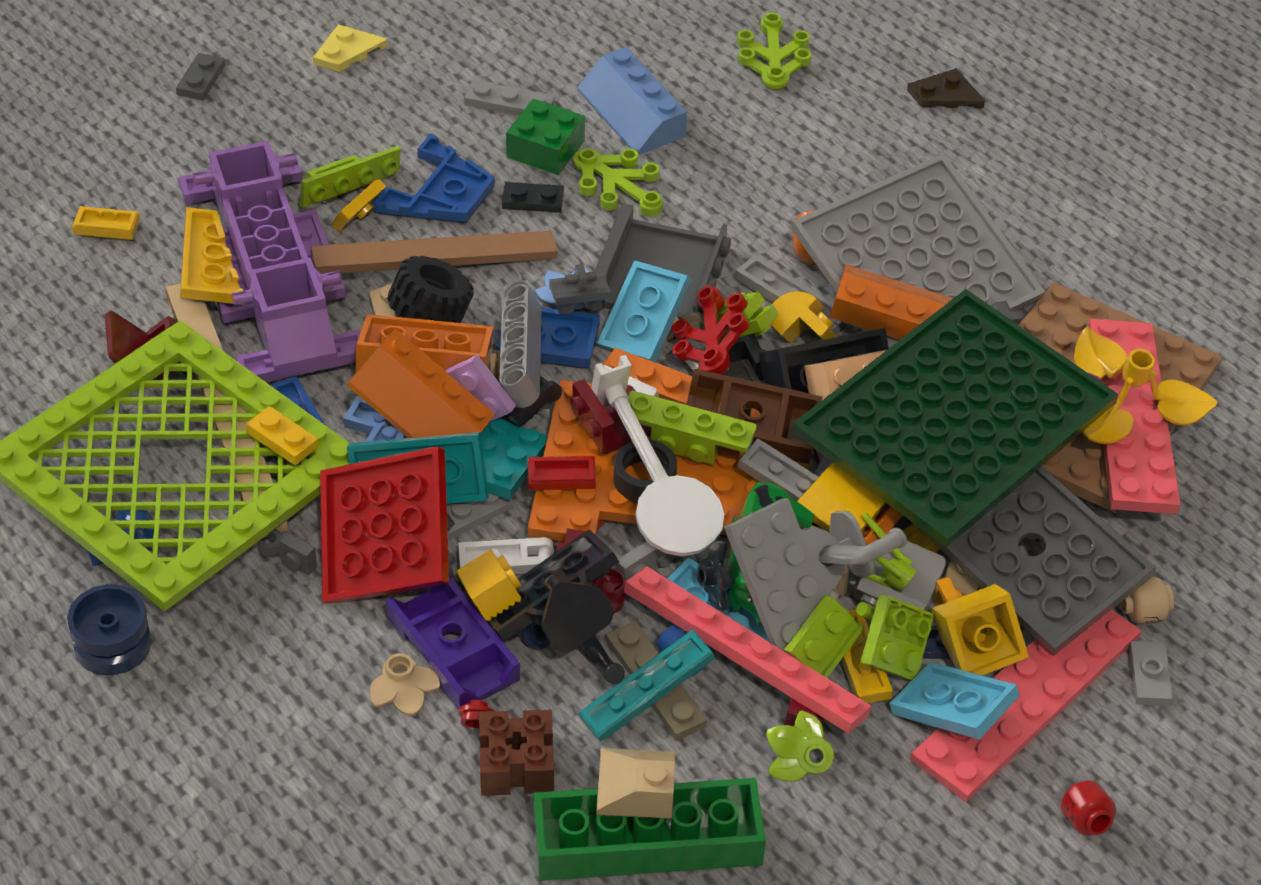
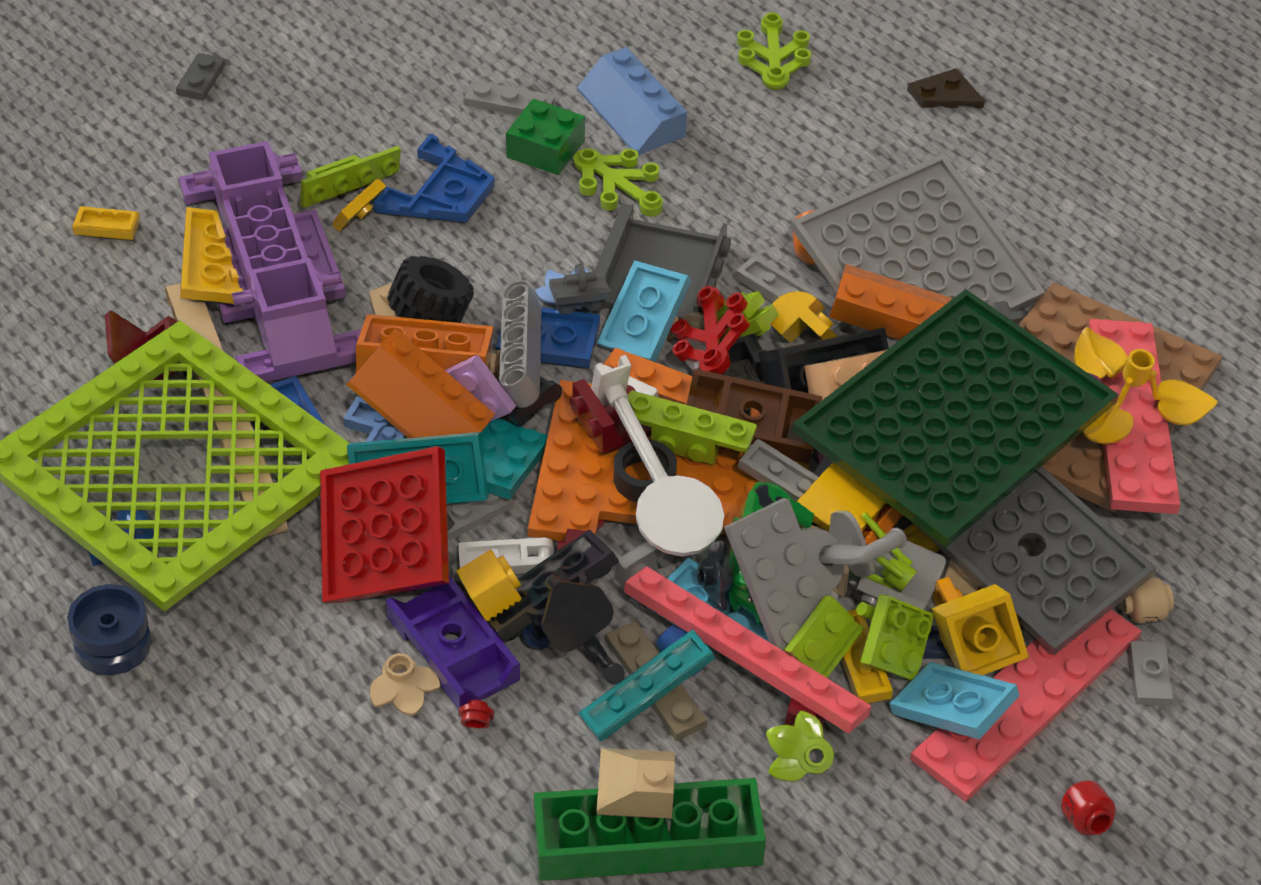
(282, 435): yellow plate -> none
(294, 552): dark grey plate -> none
(345, 47): light yellow wing -> none
(453, 250): medium nougat tile -> none
(516, 752): copper brick -> none
(533, 197): black plate -> none
(561, 473): red tile -> none
(613, 587): dark red wheel -> none

